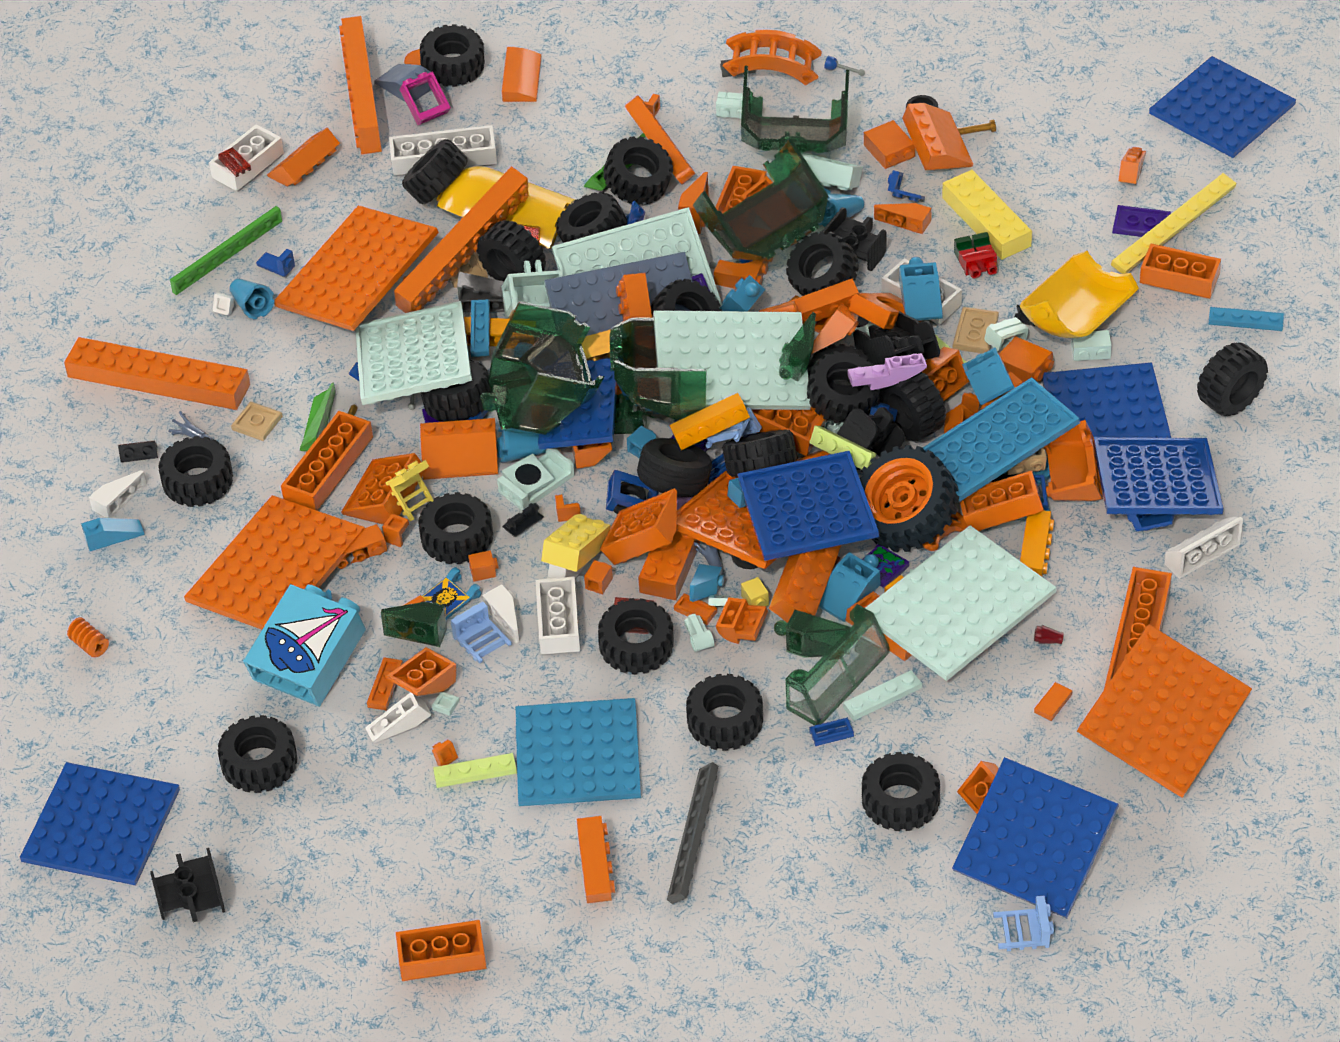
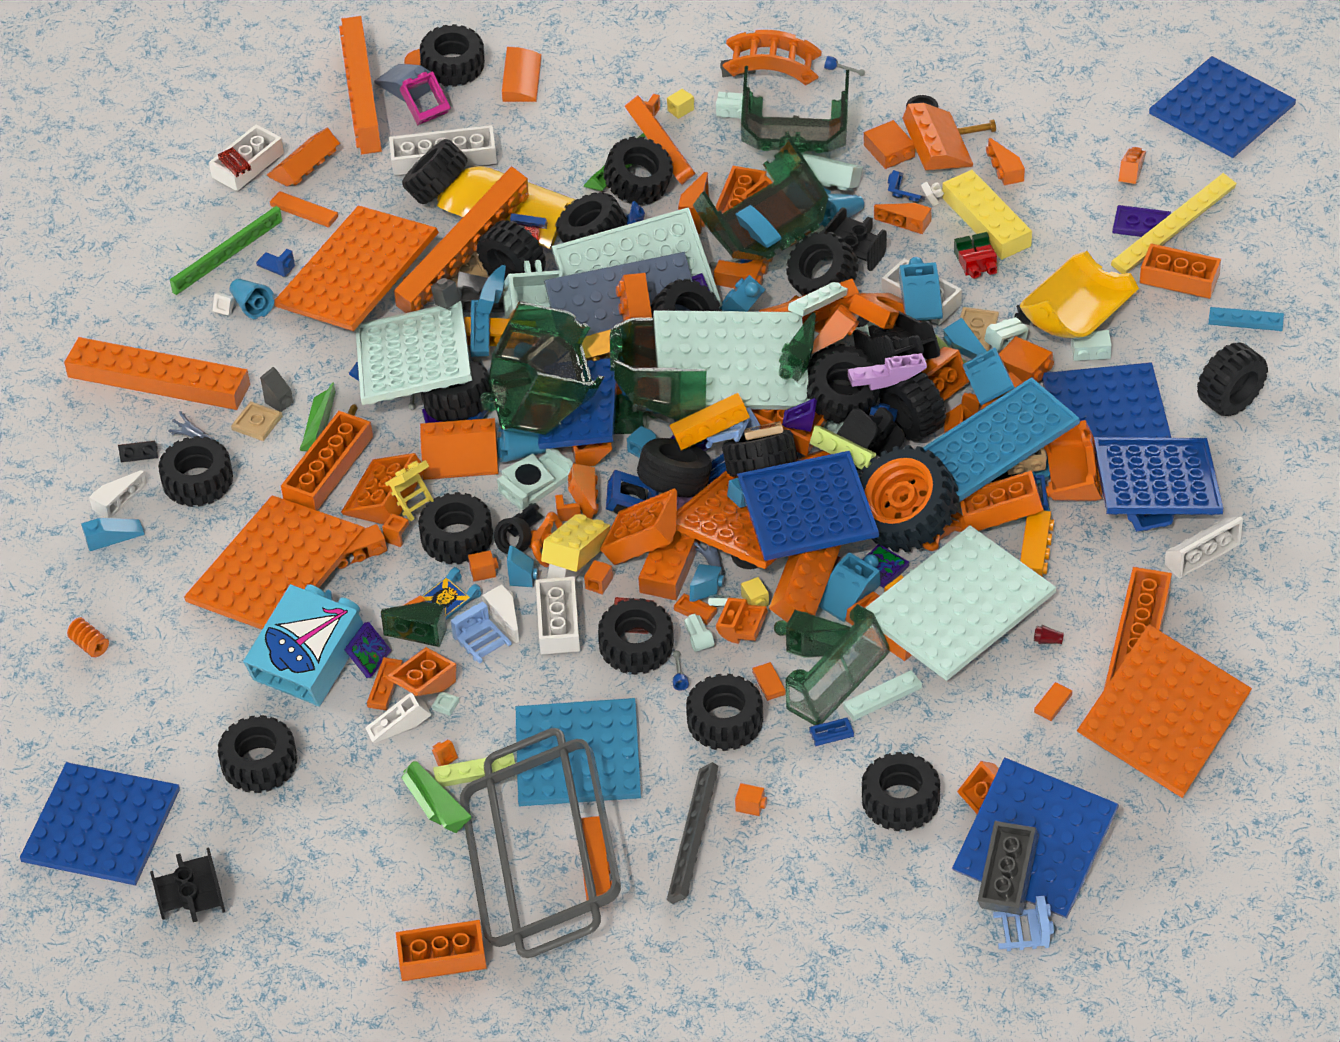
(276, 390): none -> dark grey slope
(304, 209): none -> orange tile
(367, 649): none -> dark purple tile
(434, 799): none -> bright green wedge
(445, 293): none -> dark grey brick
(491, 290): none -> dark azure slope
(520, 568): none -> dark azure slope
(524, 534): none -> black tyre
(529, 220): none -> blue tile
(542, 533): none -> orange piece
(582, 488): none -> orange slope
(594, 901): none -> dark grey bar
(680, 103): none -> light yellow brick
(682, 678): none -> blue hinge
(750, 799): none -> orange brick
(758, 226): none -> dark azure slope
(763, 430): none -> tan tile
(768, 681): none -> orange tile
(800, 416): none -> dark purple slope
(818, 299): none -> light aqua plate
(932, 192): none -> white tile
(963, 339): none -> dark azure slope
(1007, 163): none -> orange slope
(1008, 868): none -> dark grey brick

